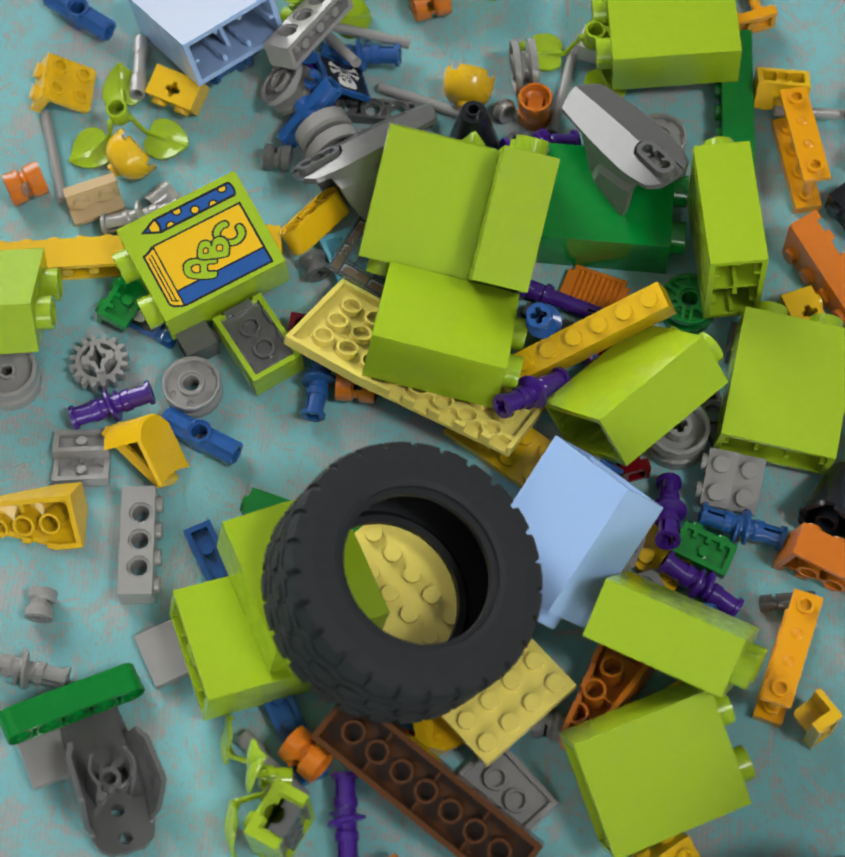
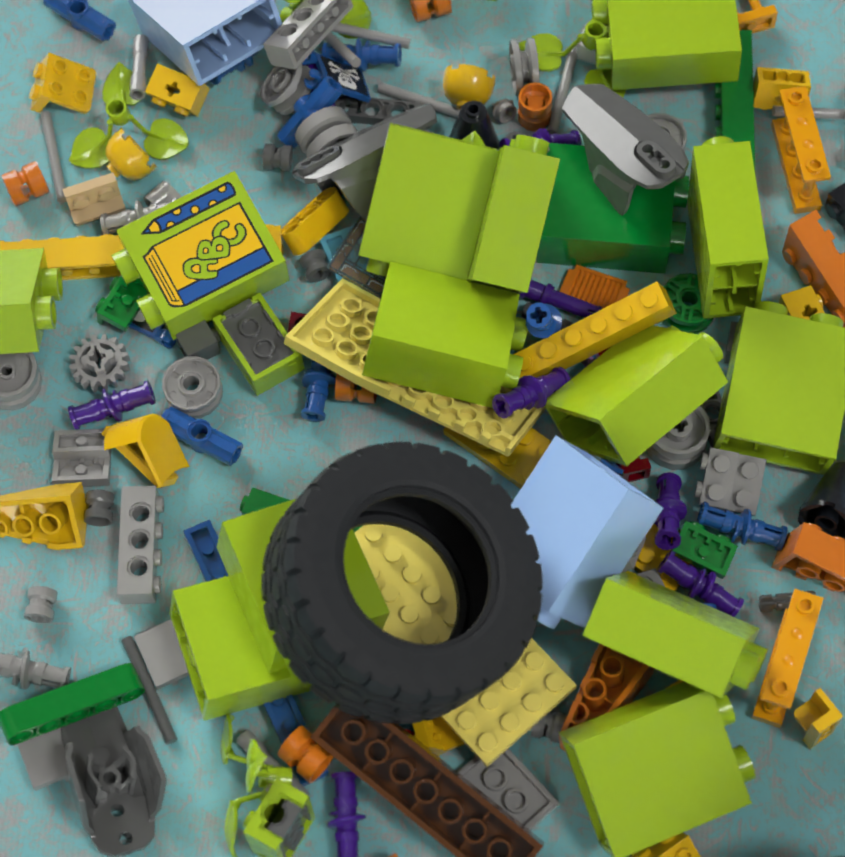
(99, 508): none -> dark grey wheel
(150, 691): none -> dark grey bar

